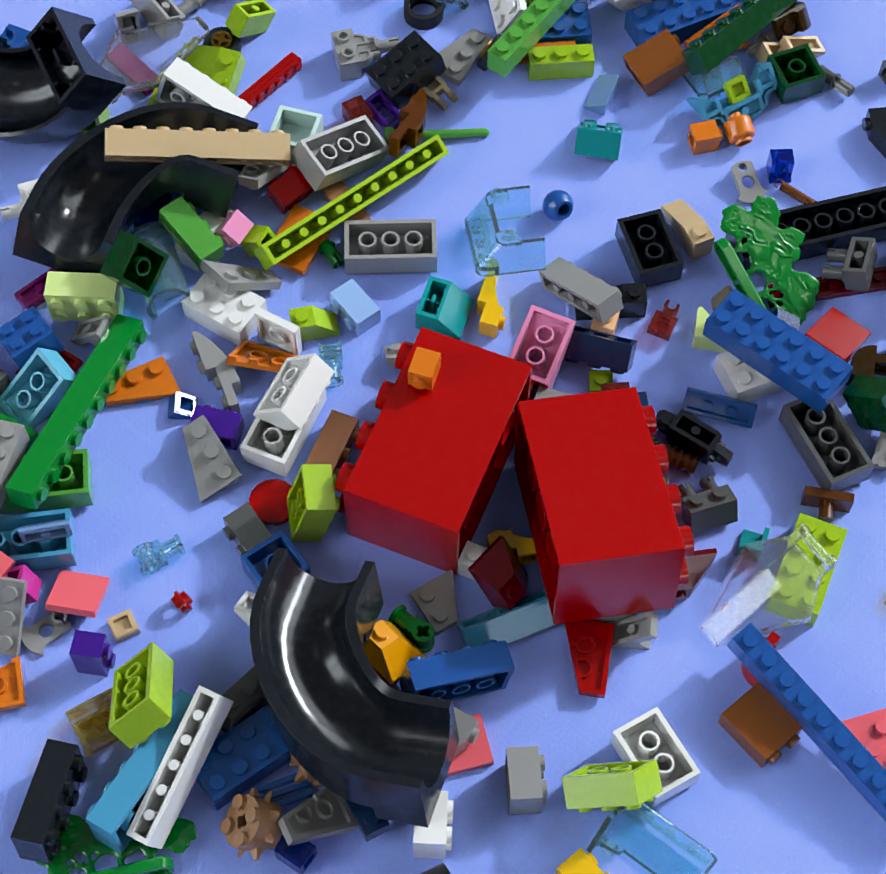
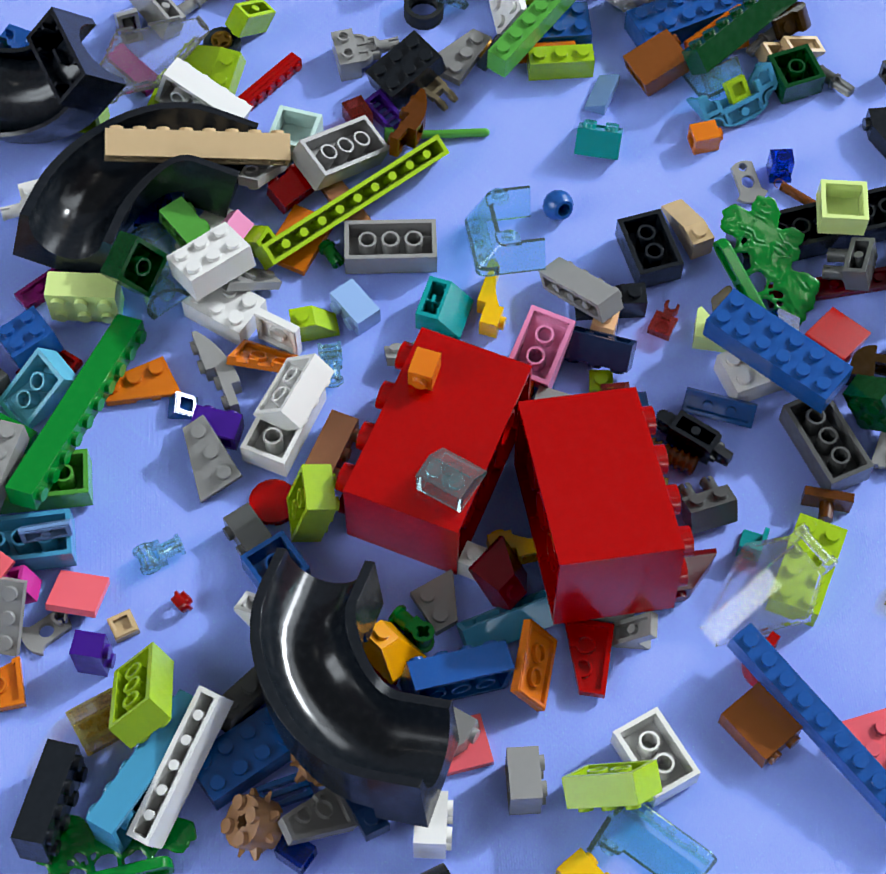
(90, 330): light grey slope -> none
(211, 261): none -> white brick
(449, 478): none -> clear light blue slope
(534, 665): none -> orange tile
(739, 129): orange head -> none
(842, 207): none -> yellowish green piece

